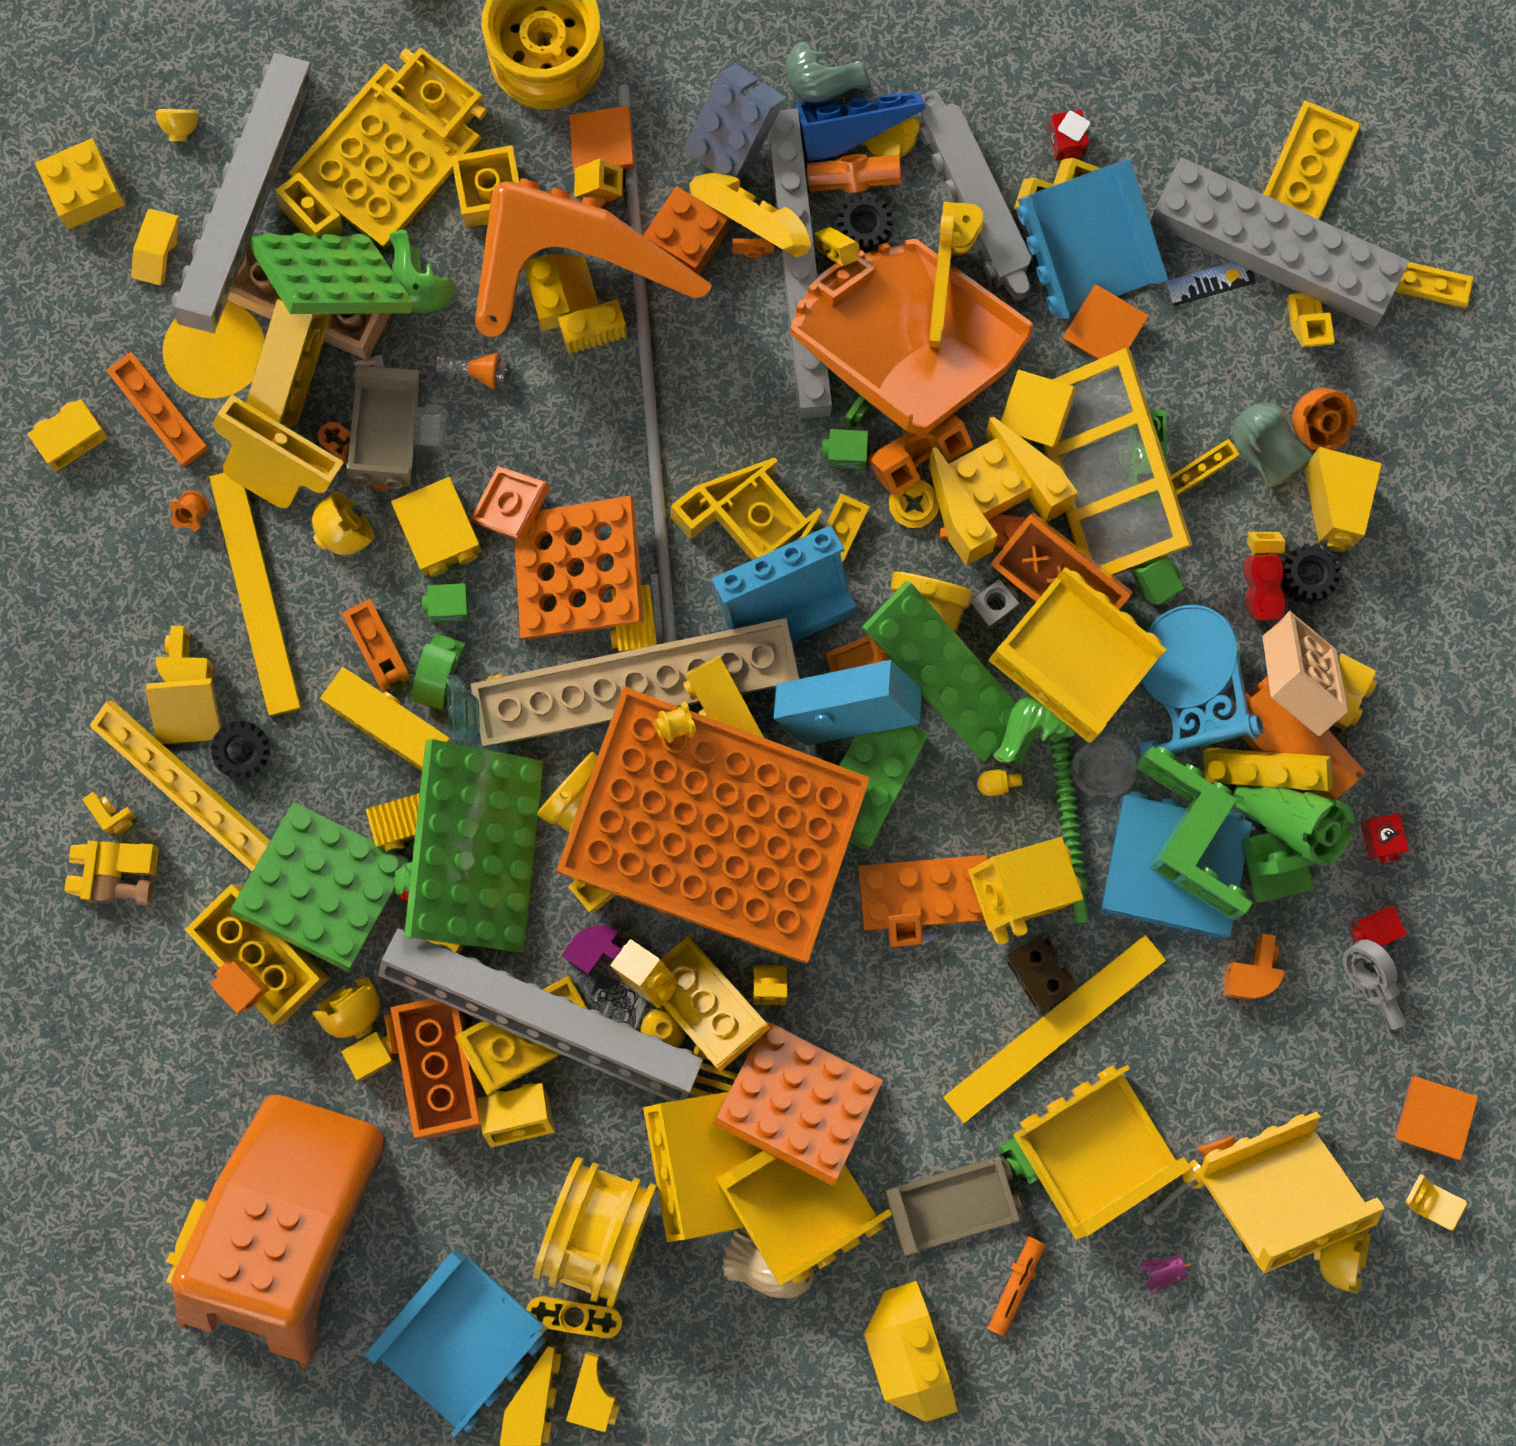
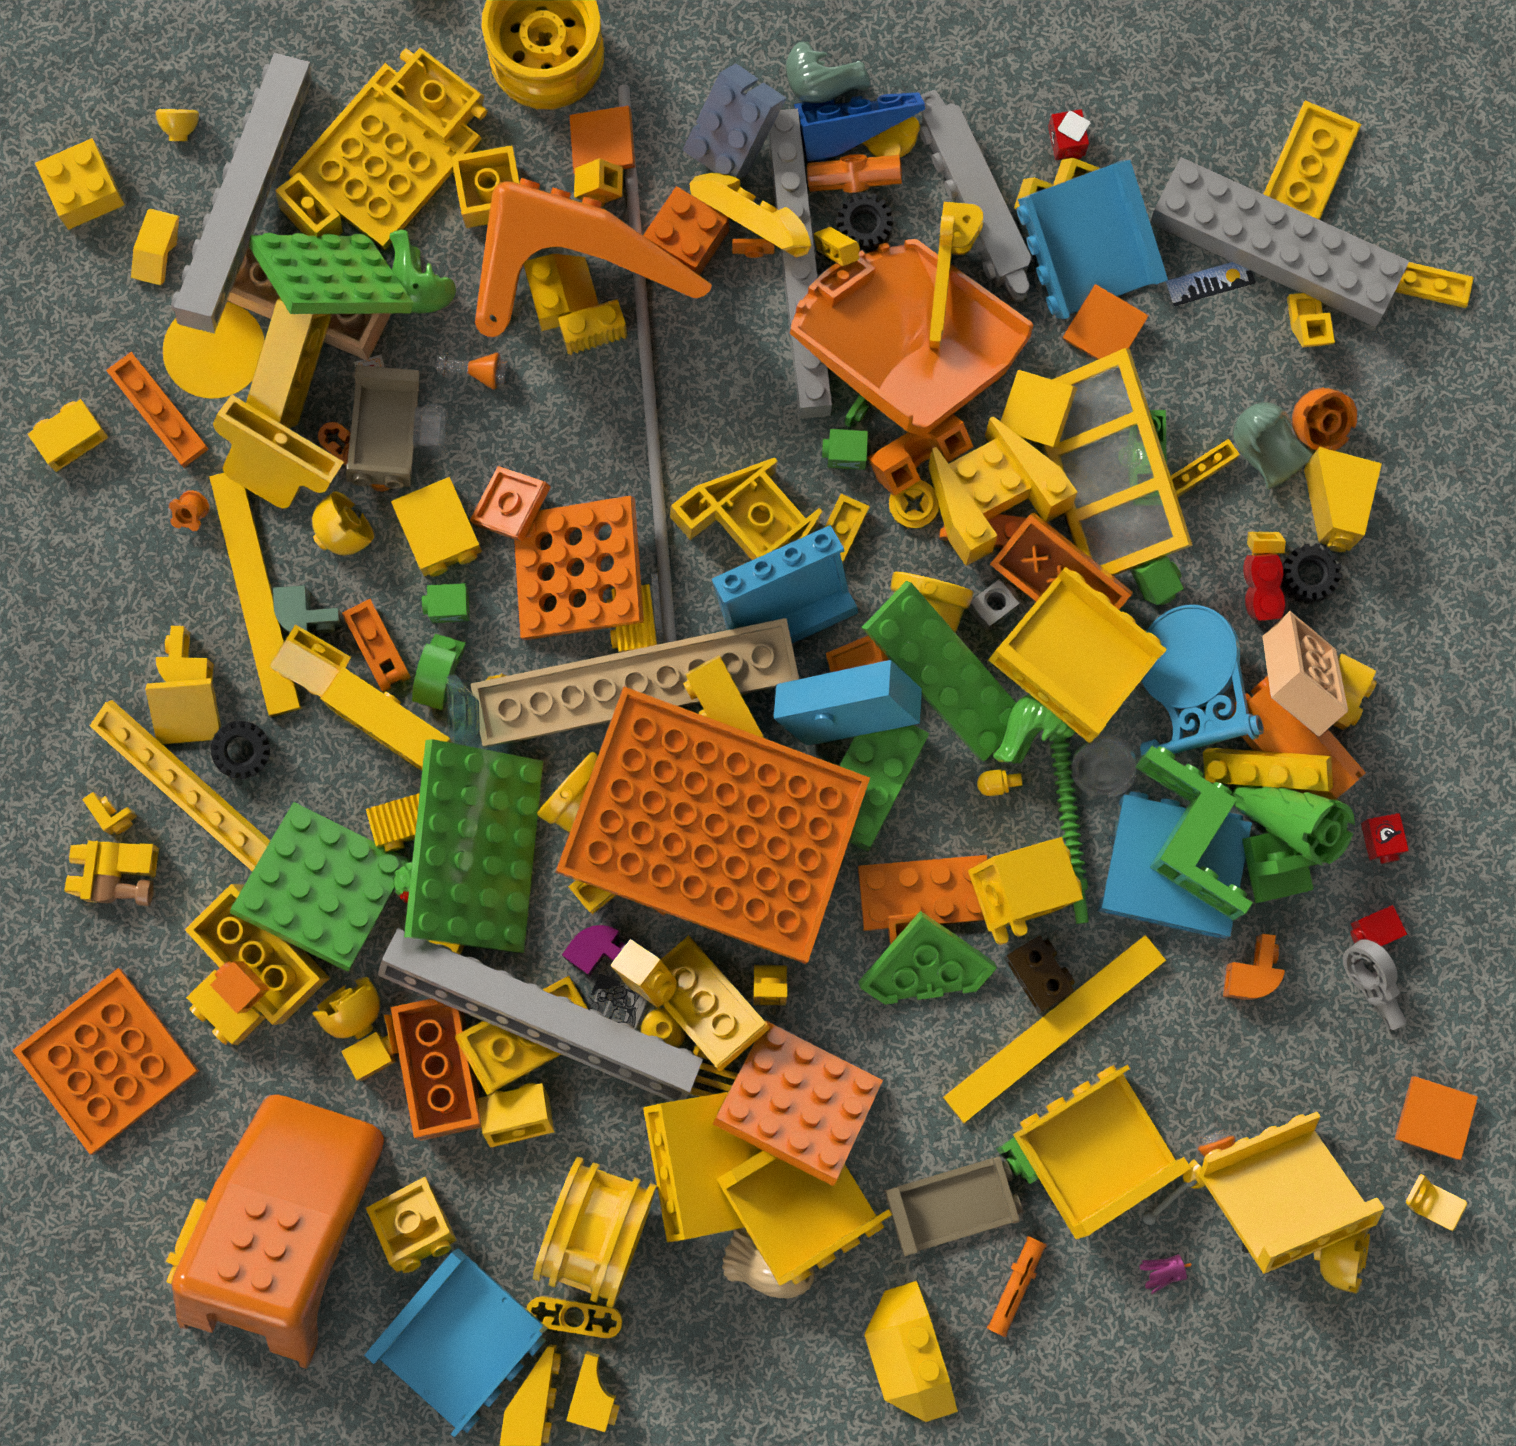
(105, 1061): none -> orange plate
(227, 1023): none -> yellow brick
(293, 607): none -> sand green brick
(309, 661): none -> yellow brick
(411, 1226): none -> yellow plate
(675, 723): yellow brick -> none
(926, 964): none -> bright green plate

